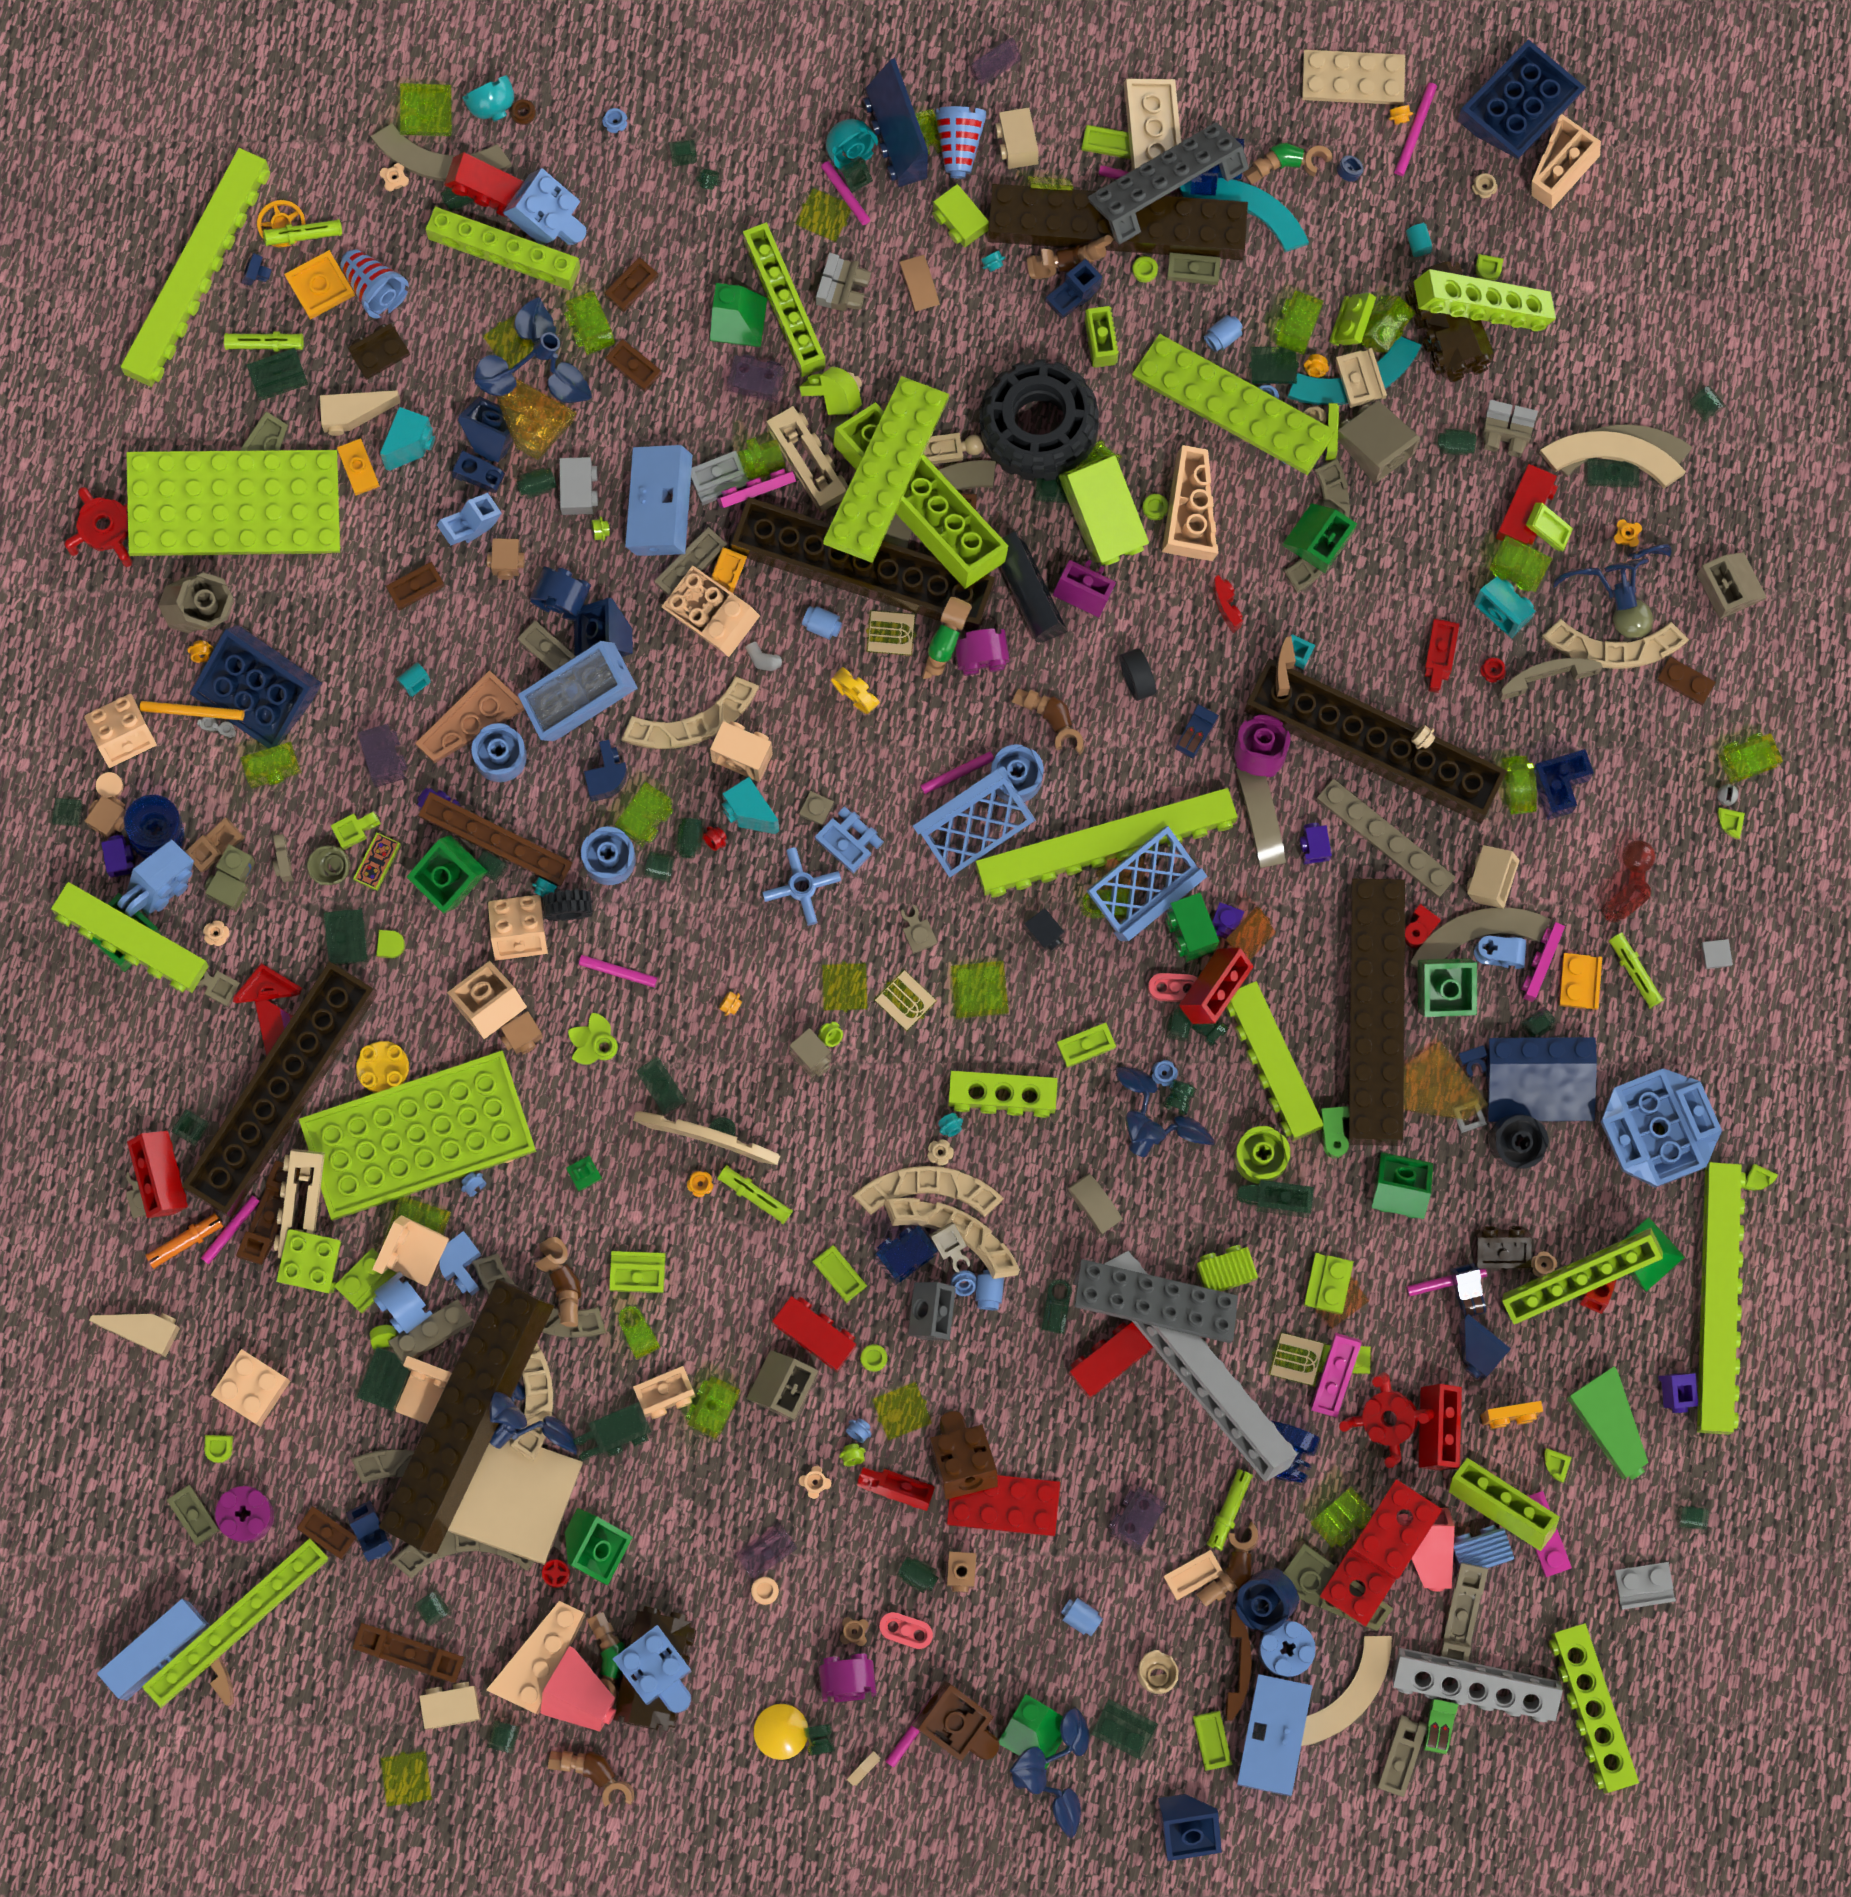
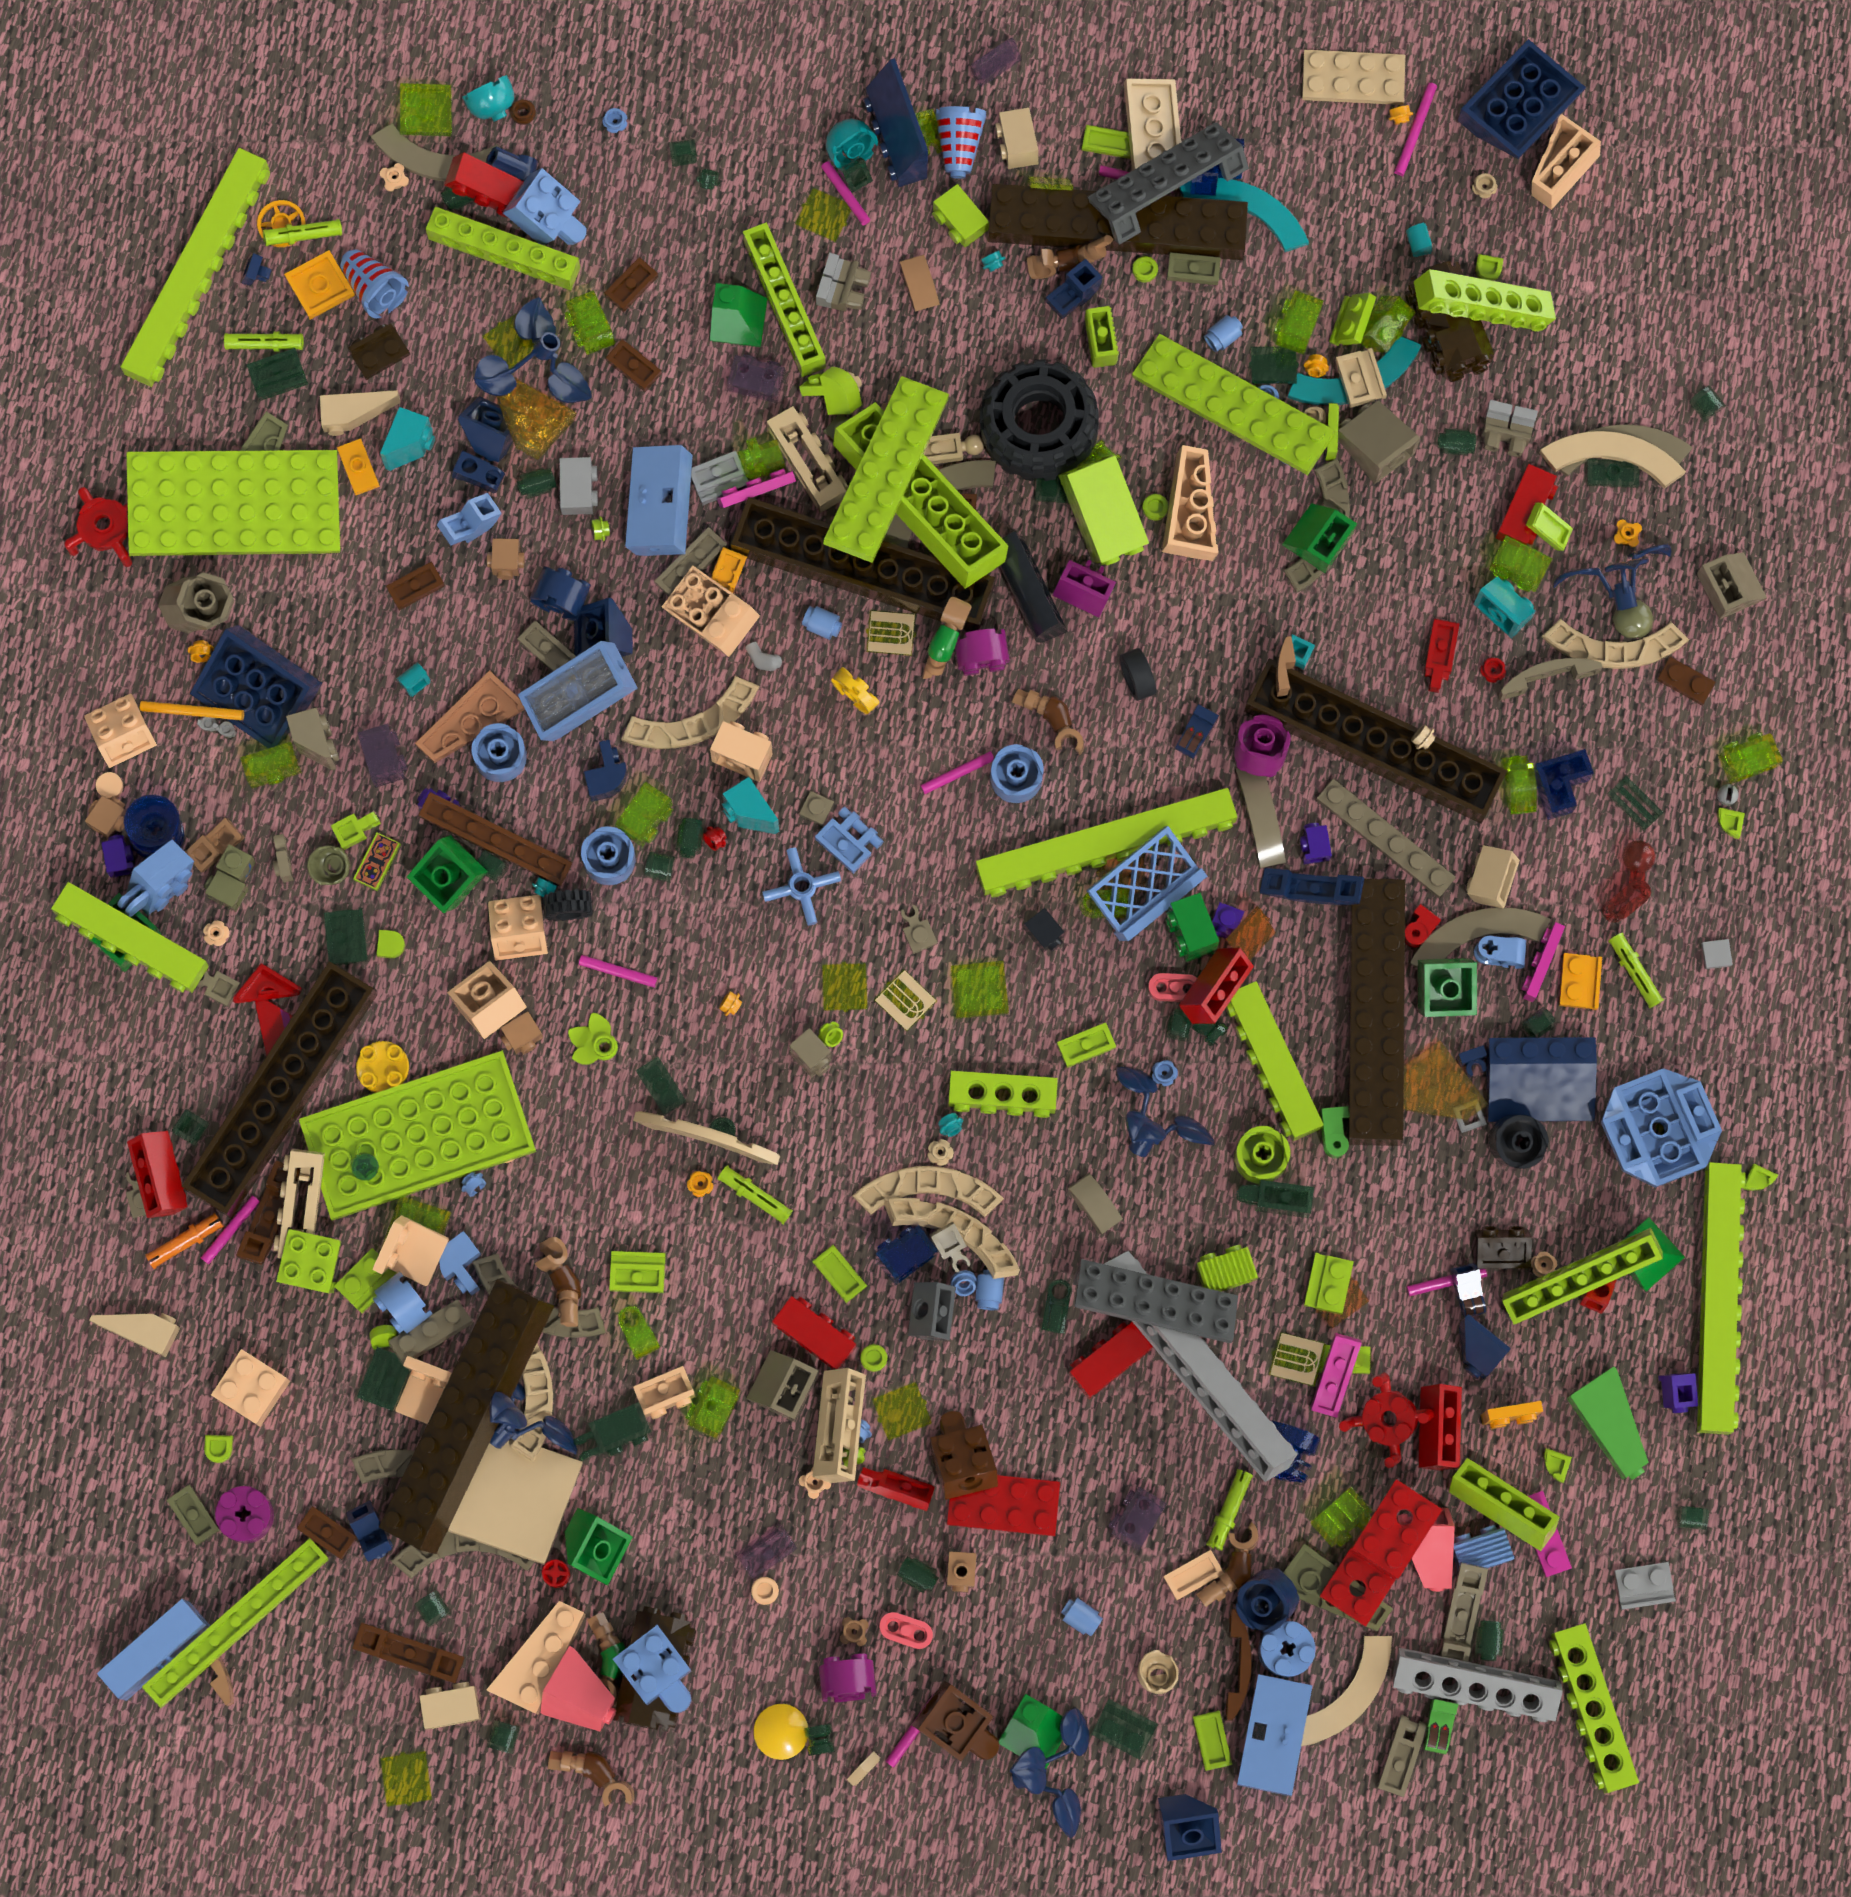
(67, 812): clear green tile -> none
(311, 735): none -> dark tan slope
(364, 1166): none -> clear green tile
(515, 165): none -> dark blue piece
(584, 1173): green tile -> none
(838, 1425): none -> tan brick
(968, 800): medium blue fence -> none
(1179, 1096): clear green wheel -> none
(1224, 596): red slope -> none
(1283, 156): medium nougat piece -> none
(1312, 888): none -> dark blue slope
(1350, 168): dark blue tile -> none
(1402, 1186): green slope -> none
(1489, 1640): none -> clear green brick
(1642, 796): none -> clear green tile

